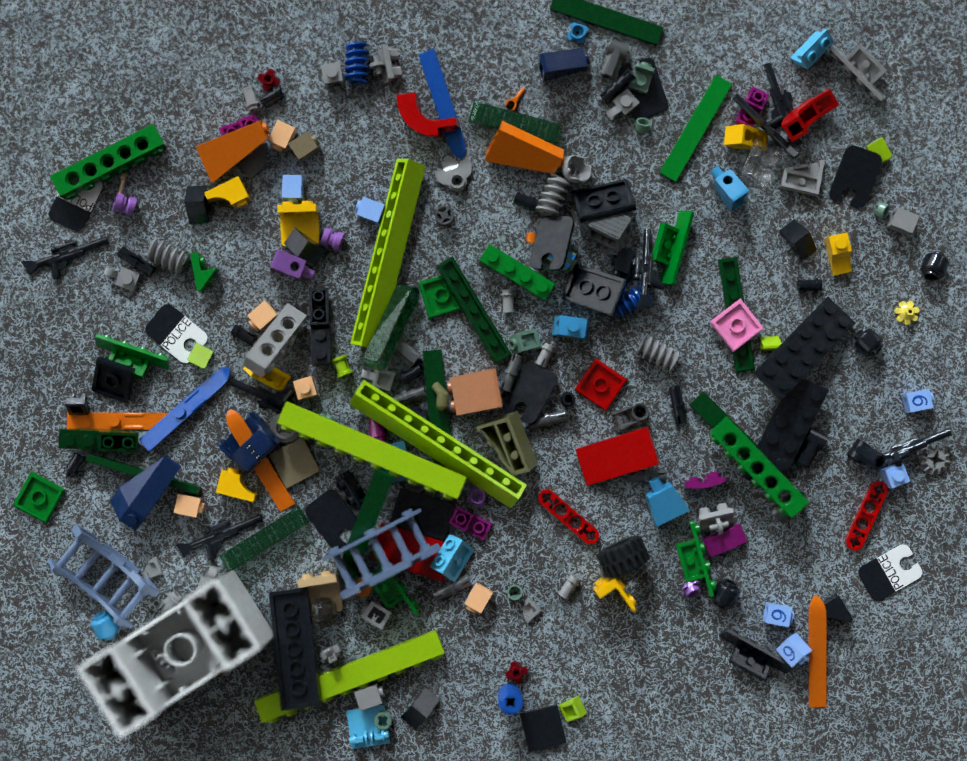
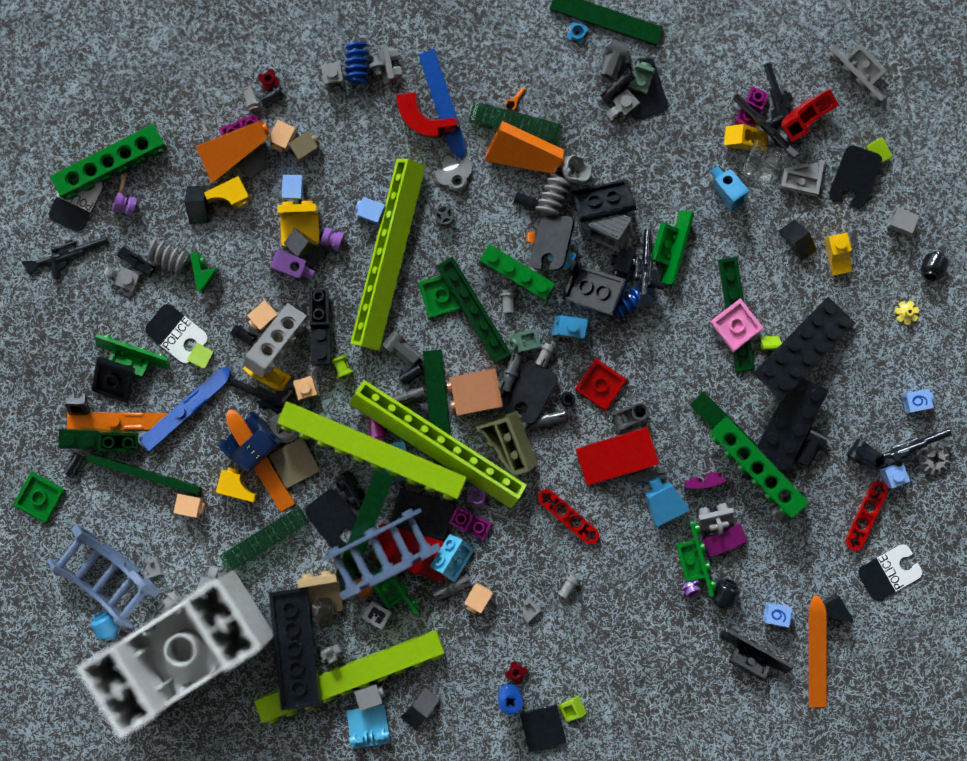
(139, 495): dark blue wedge -> none
(161, 660): light grey gear -> none
(220, 533): black piece -> none
(381, 379): light grey plate -> none
(389, 720): sand green bush -> none
(391, 327): clear green beam -> none
(442, 396): olive arm -> none
(514, 588): sand green hinge -> none
(562, 63): dark blue slope -> none
(604, 586): yellow bracket -> none
(623, 556): black tyre -> none
(642, 125): sand green hinge -> none
(658, 353): light grey piece -> none
(677, 405): black axle -> none
(695, 128): green tile -> none
(794, 650): light blue brick -> none
(810, 285): black pin -> none
(812, 49): medium azure bracket -> none
(868, 342): black head -> none
(882, 210): sand green hinge -> none

